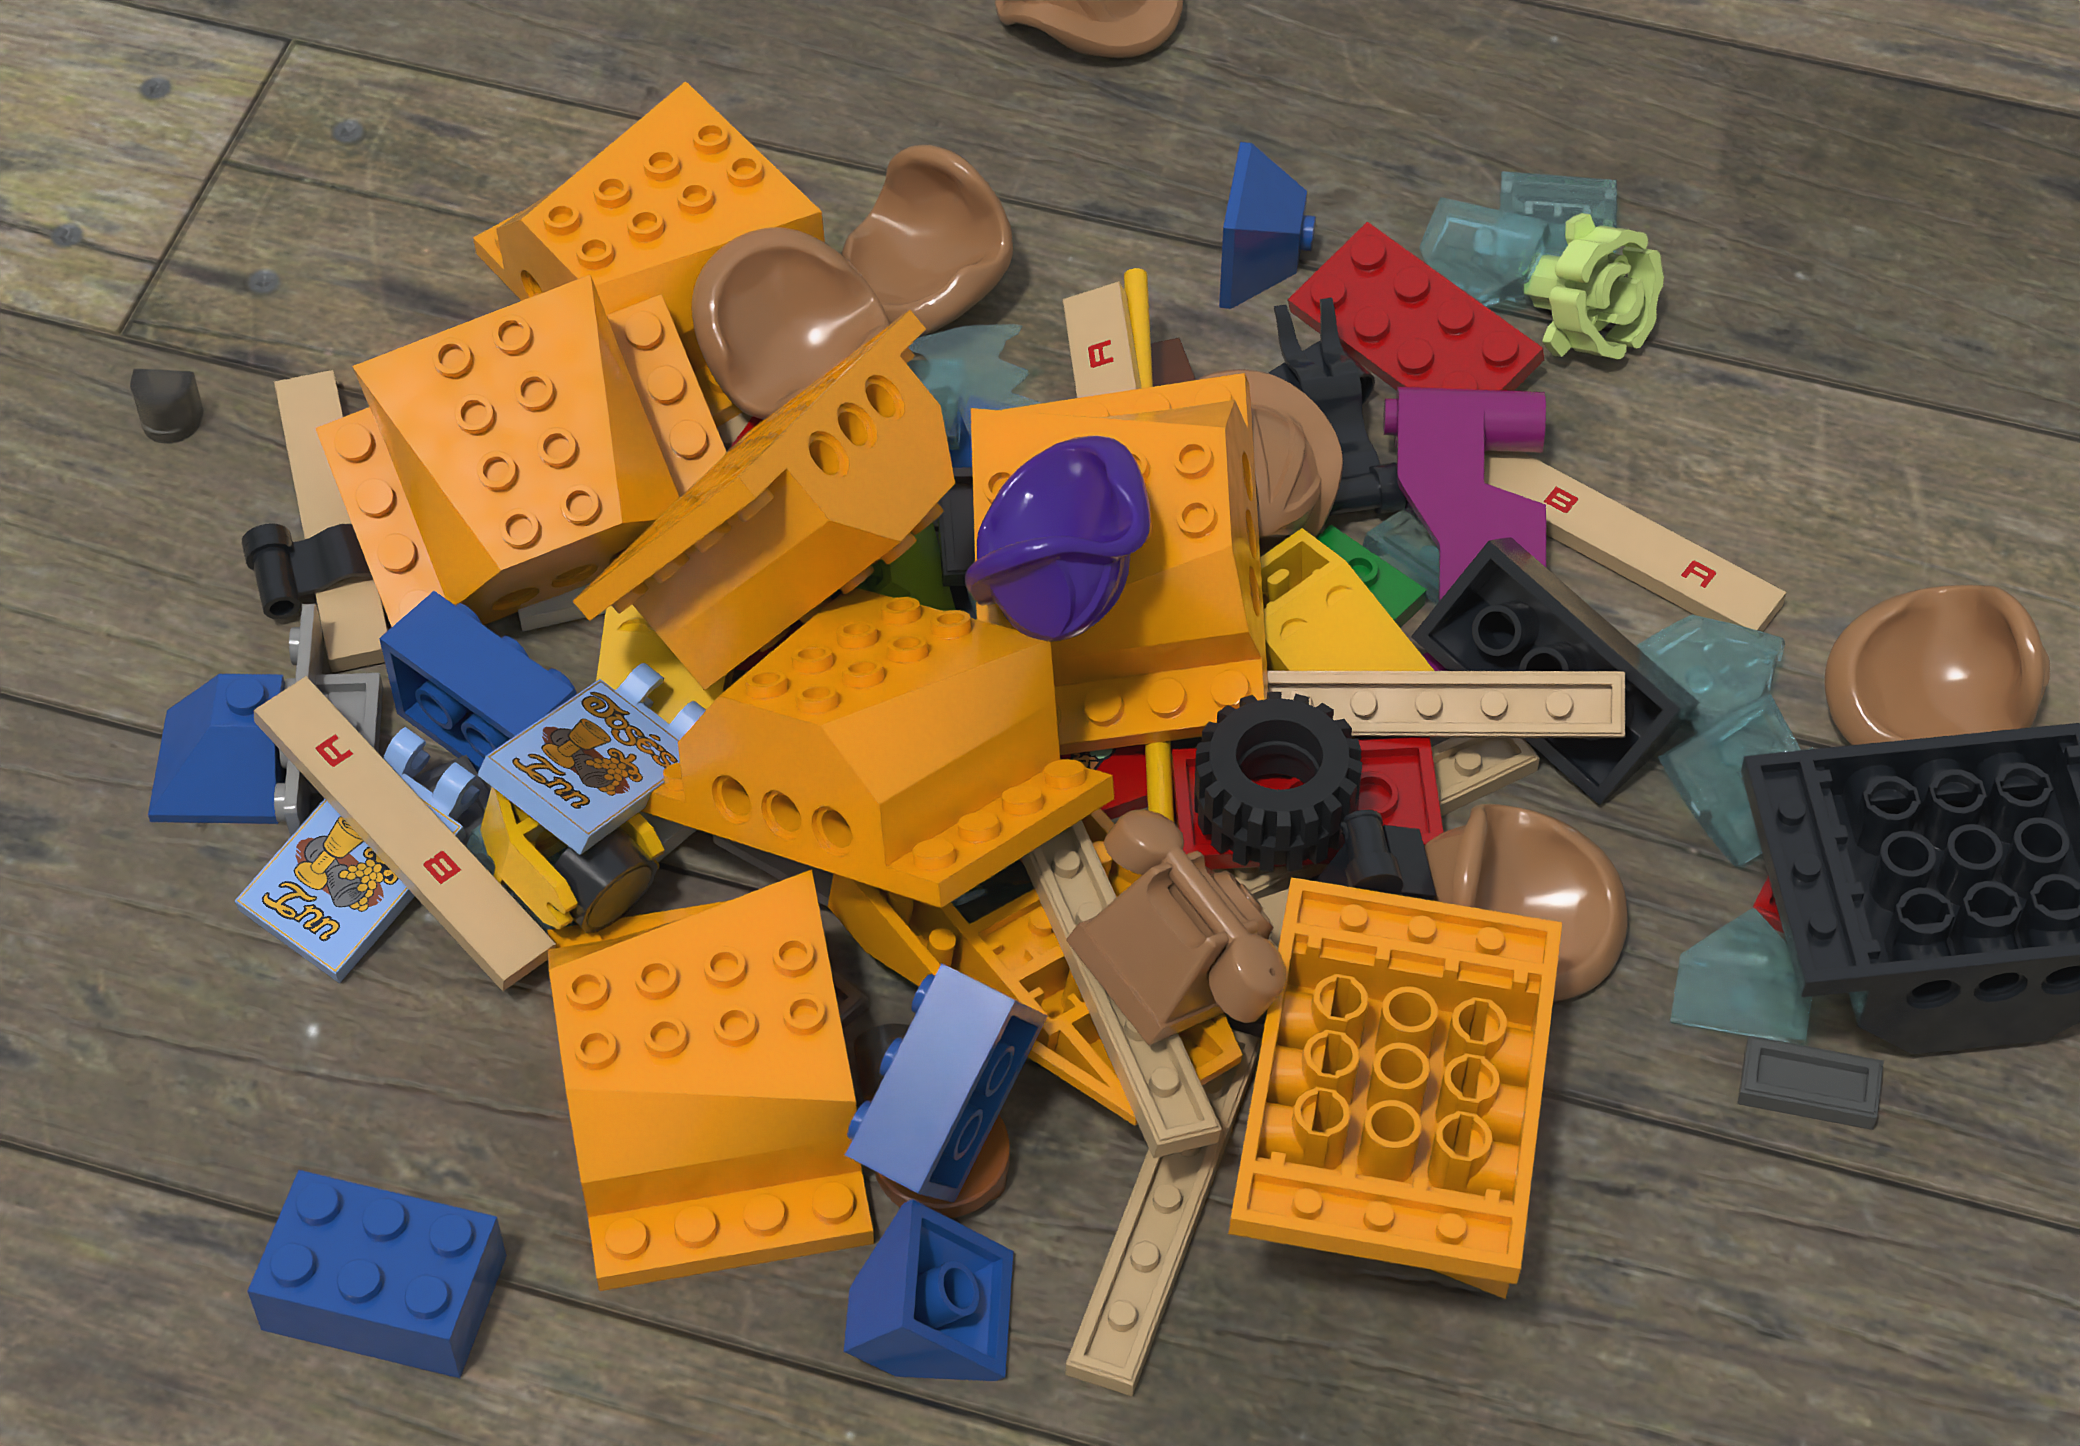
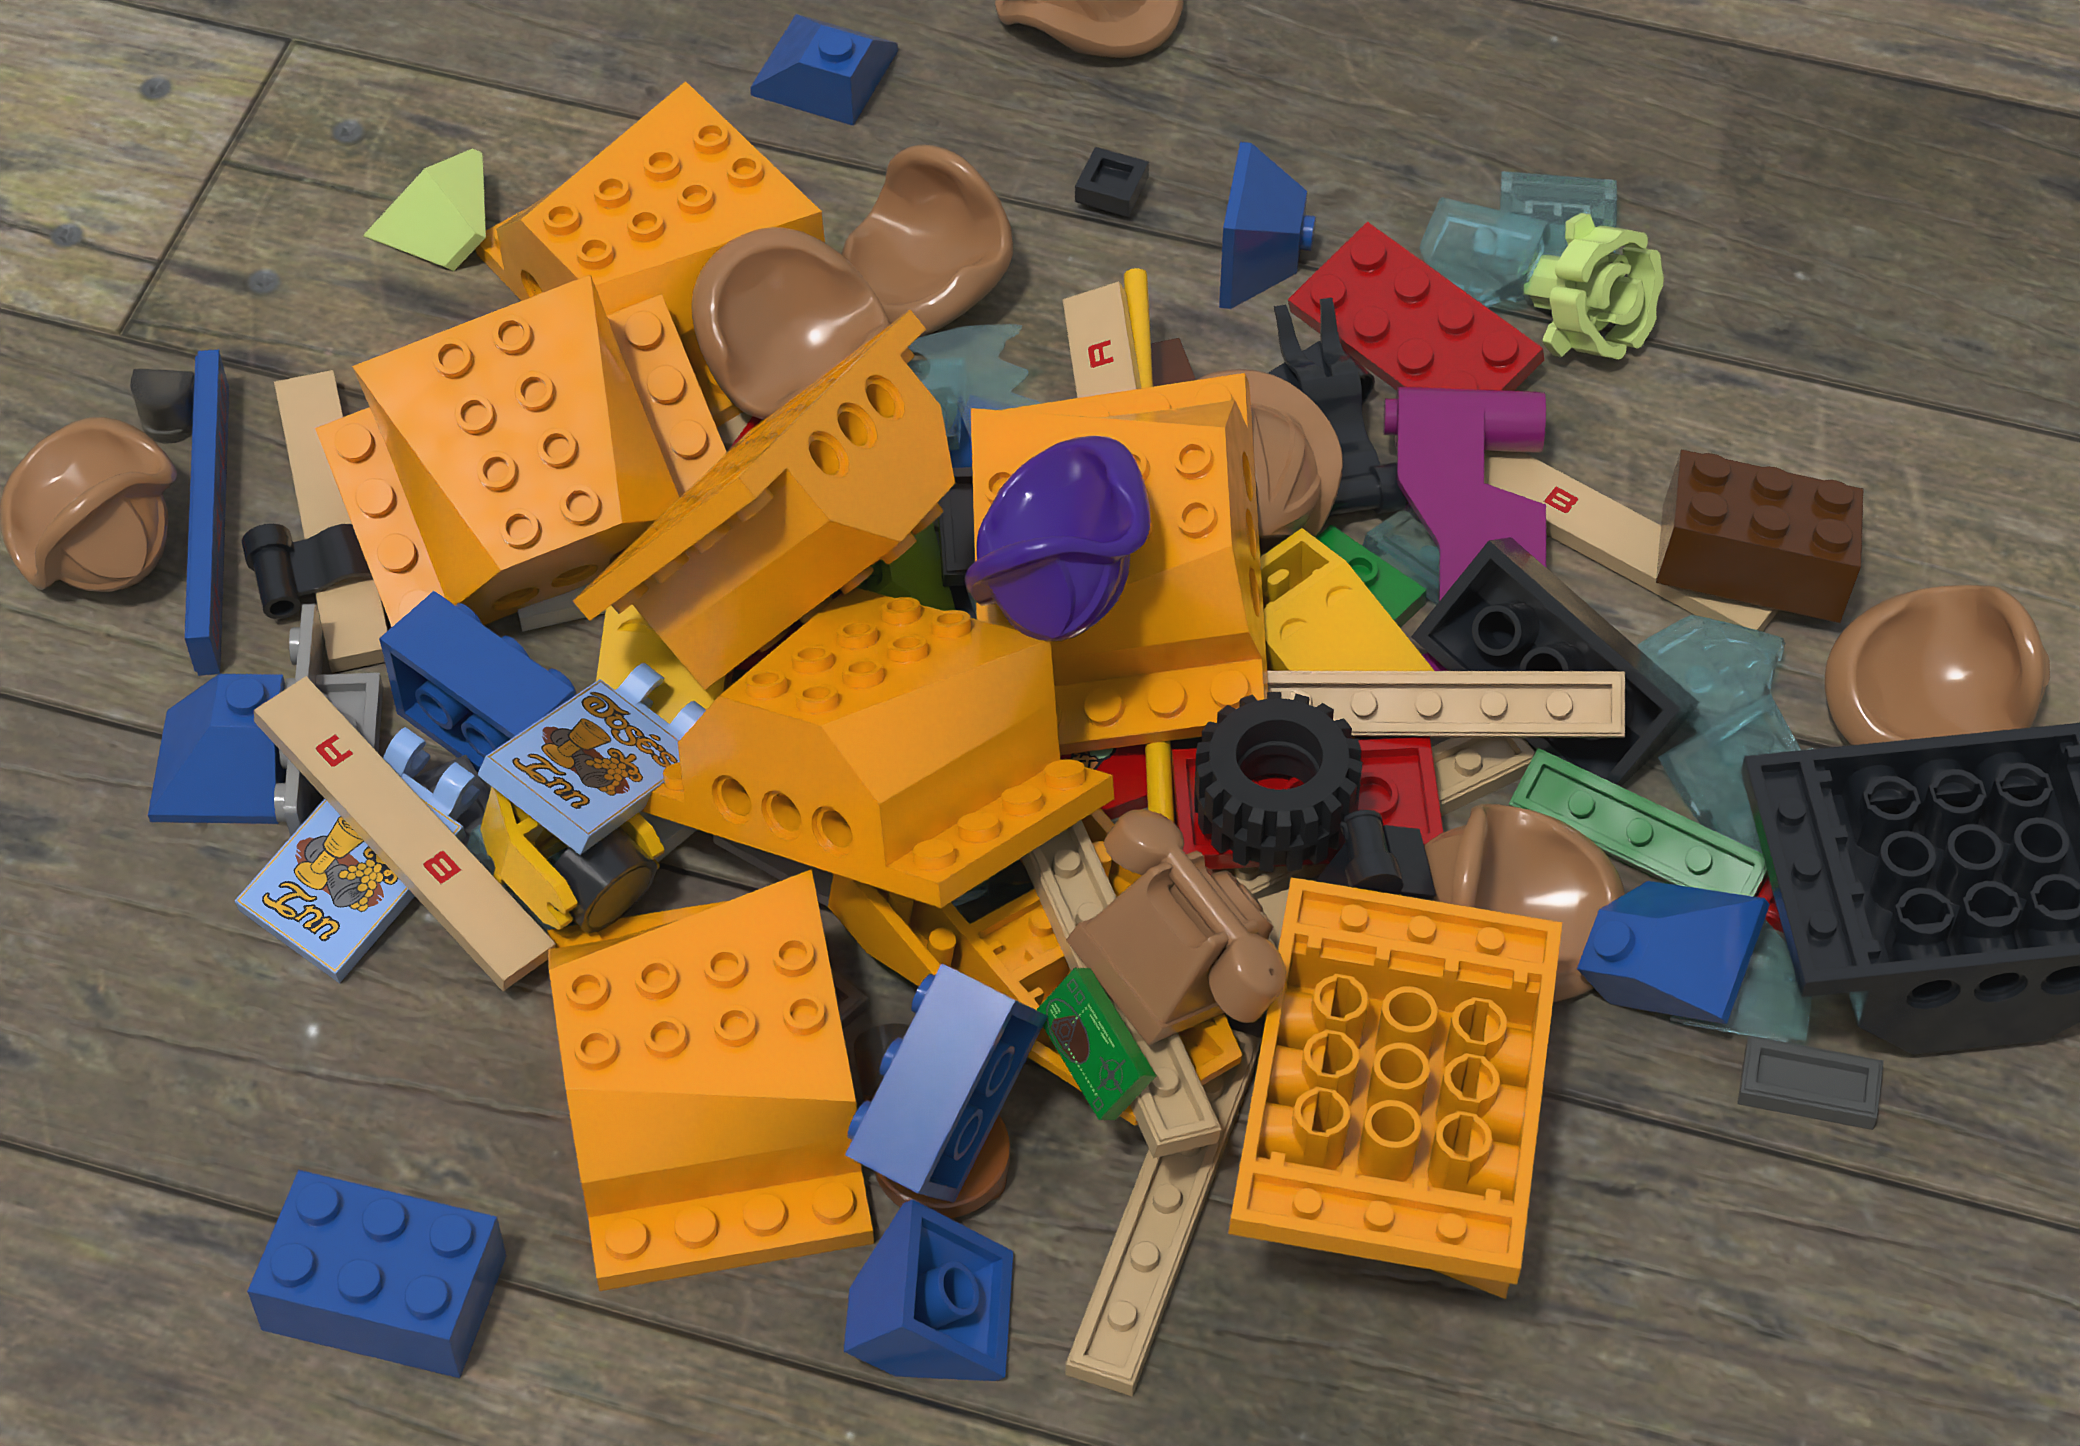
(88, 507): none -> medium nougat piece
(207, 514): none -> blue tile
(438, 213): none -> yellowish green slope
(824, 69): none -> blue slope
(1095, 1044): none -> green tile
(1112, 181): none -> black plate
(1639, 829): none -> tile
(1673, 949): none -> blue slope
(1761, 536): none -> reddish brown brick

